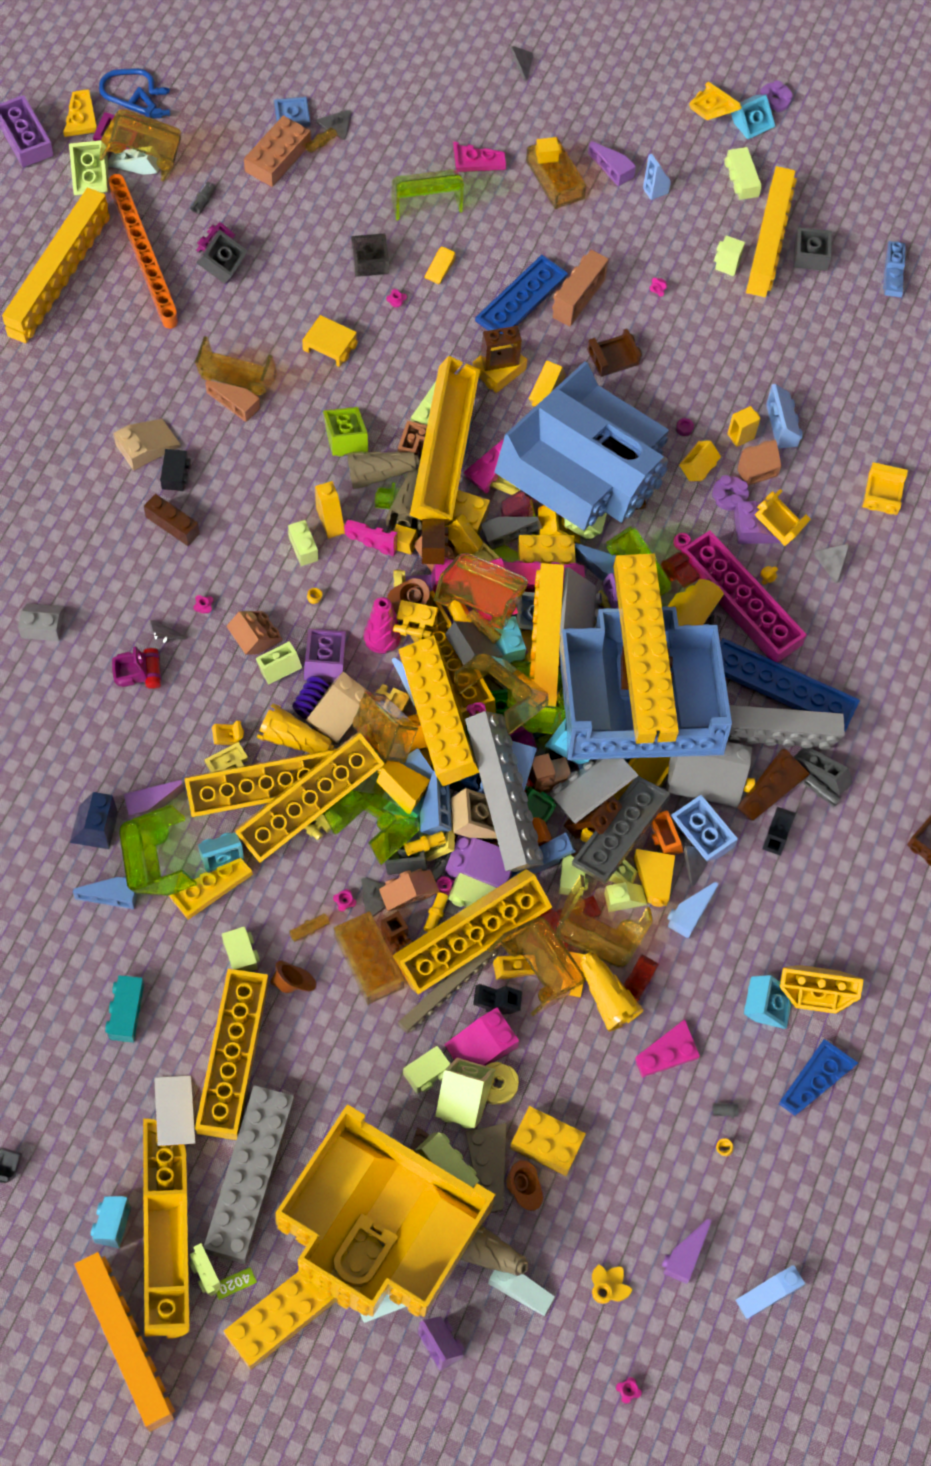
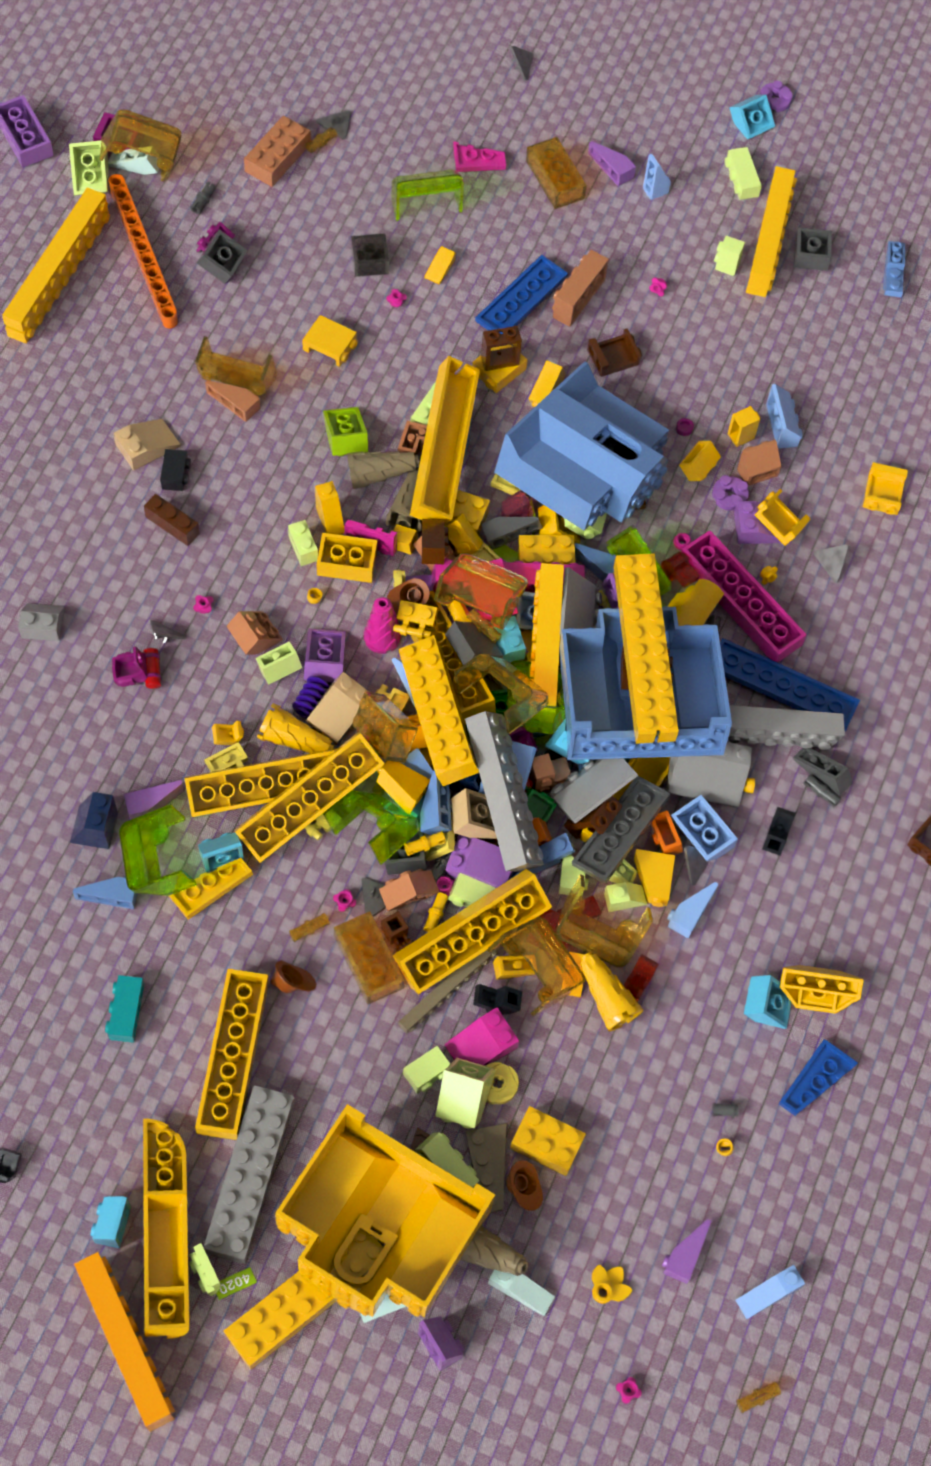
(80, 115): yellow wing -> none
(152, 110): blue piece -> none
(174, 1110): white sticker -> none
(239, 949): yellowish green brick -> none
(294, 109): medium blue tile -> none
(346, 557): none -> yellow brick
(385, 497): clear neon green panel -> none
(480, 707): dark pink plate -> none
(482, 471): dark pink wing -> none
(547, 150): yellow brick -> none
(668, 1051): dark pink wing -> none
(713, 103): yellow wing -> none
(745, 1403): none -> clear yellow pin
(774, 783): reddish brown wing -> none

